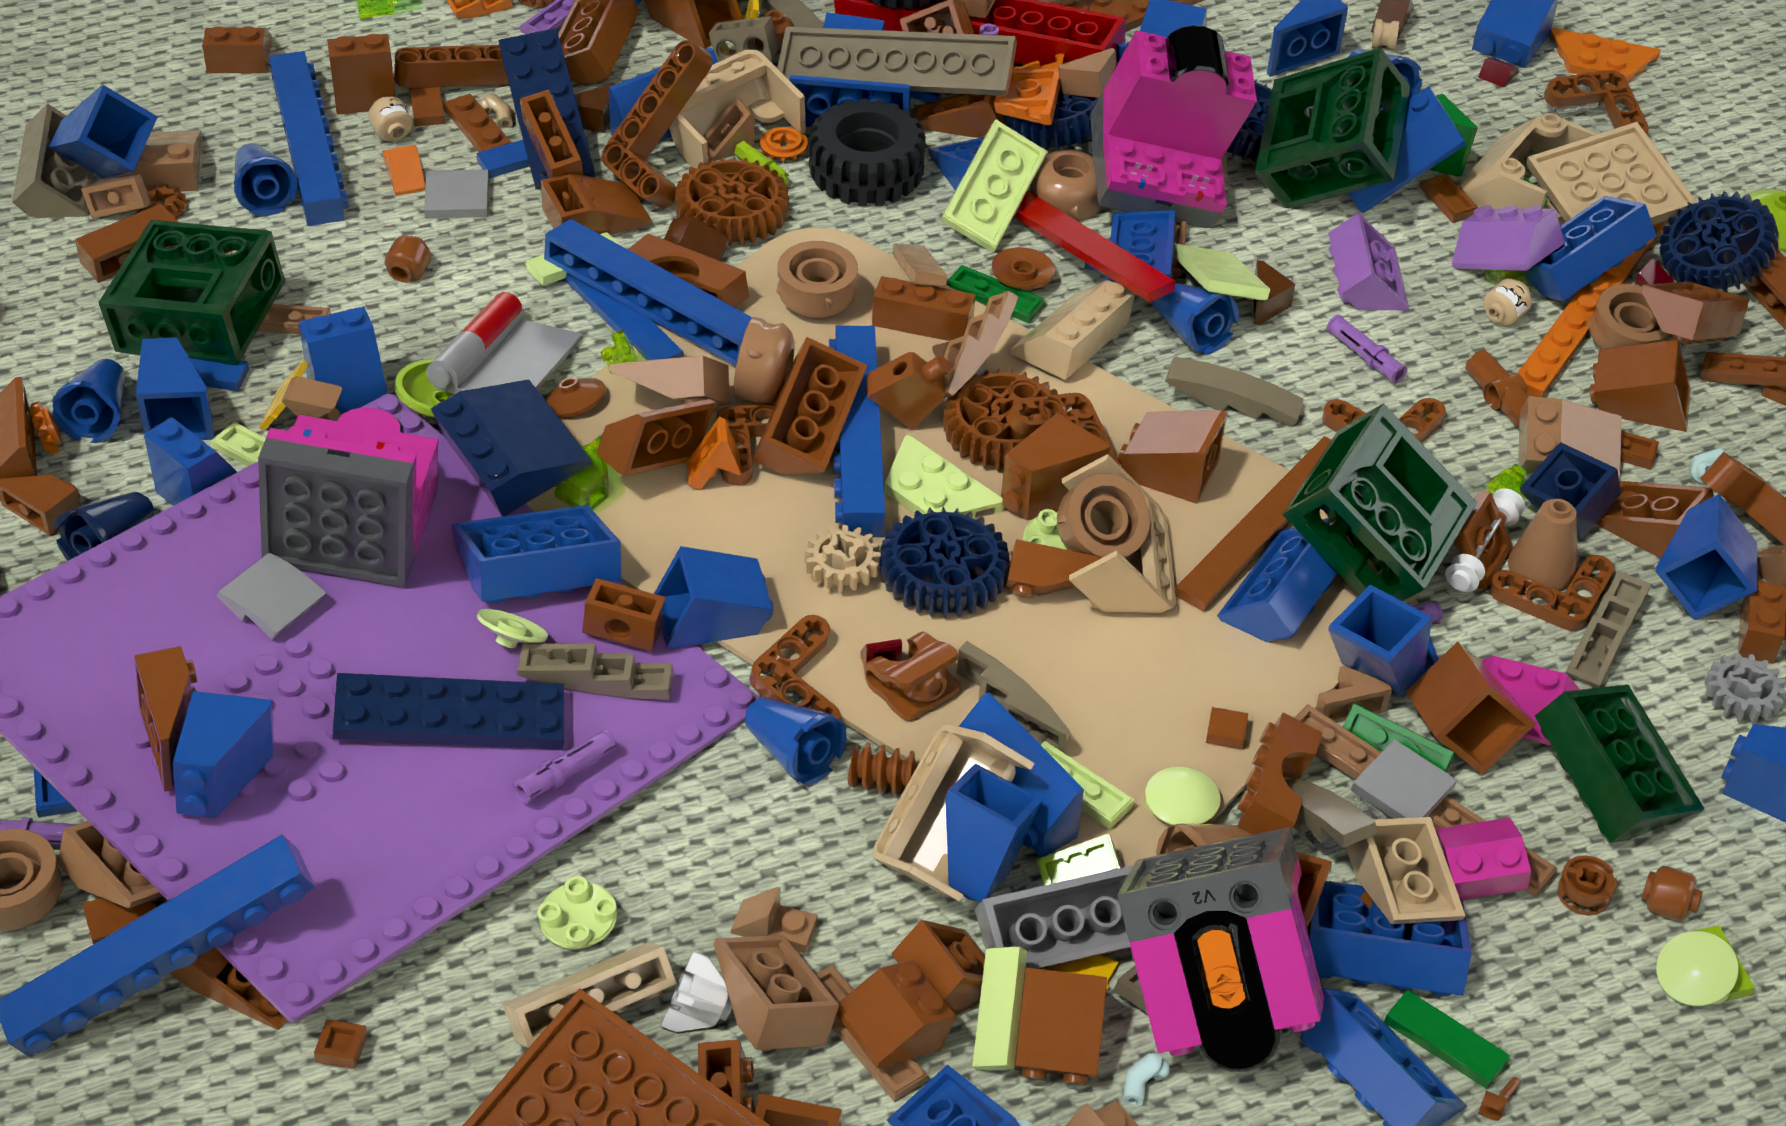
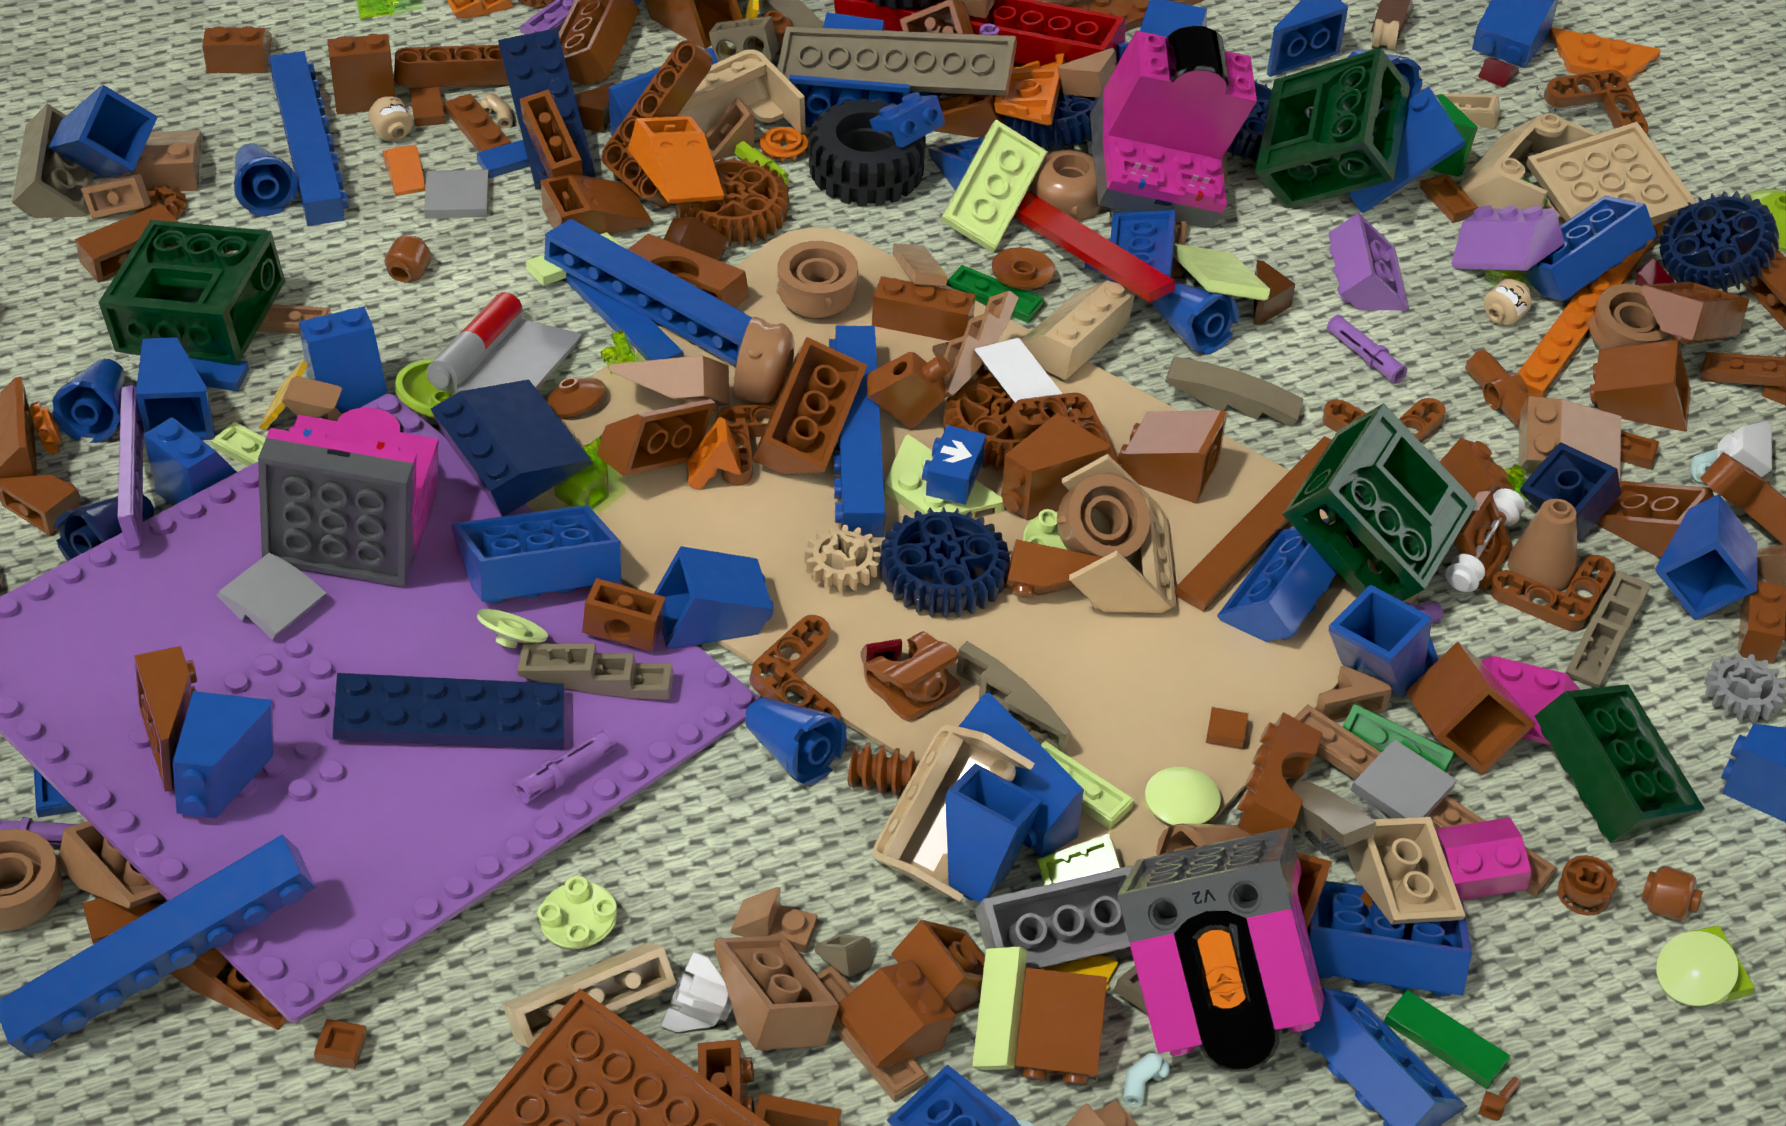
(130, 468): none -> medium lavender tile
(676, 158): none -> orange slope
(846, 953): none -> dark tan slope
(910, 119): none -> blue bracket
(954, 464): none -> blue brick
(1017, 370): none -> white sticker
(1474, 468): none -> dark orange brick
(1479, 108): none -> tan slope
(1750, 446): none -> white slope

